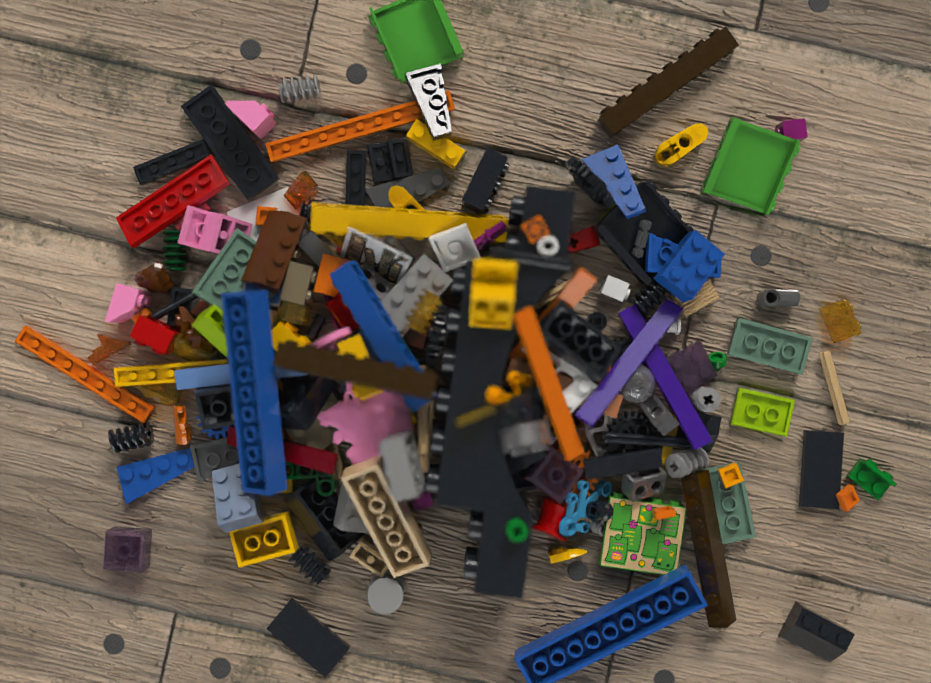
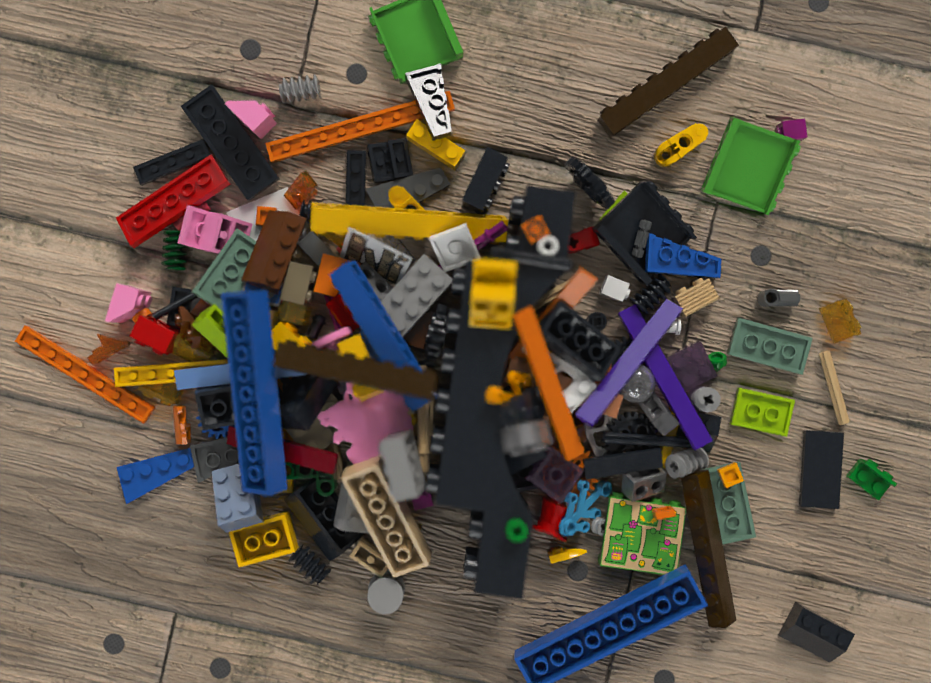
(127, 549): clear purple brick -> none
(131, 439): black piece -> none
(154, 279): reddish brown rock -> none
(308, 637): black tile -> none
(424, 311): clear yellow piece -> none
(475, 415): clear yellow tile -> none
(599, 510): black wheel -> none
(614, 172): blue wing -> none
(689, 266): blue brick -> none
(847, 498): orange tile -> none

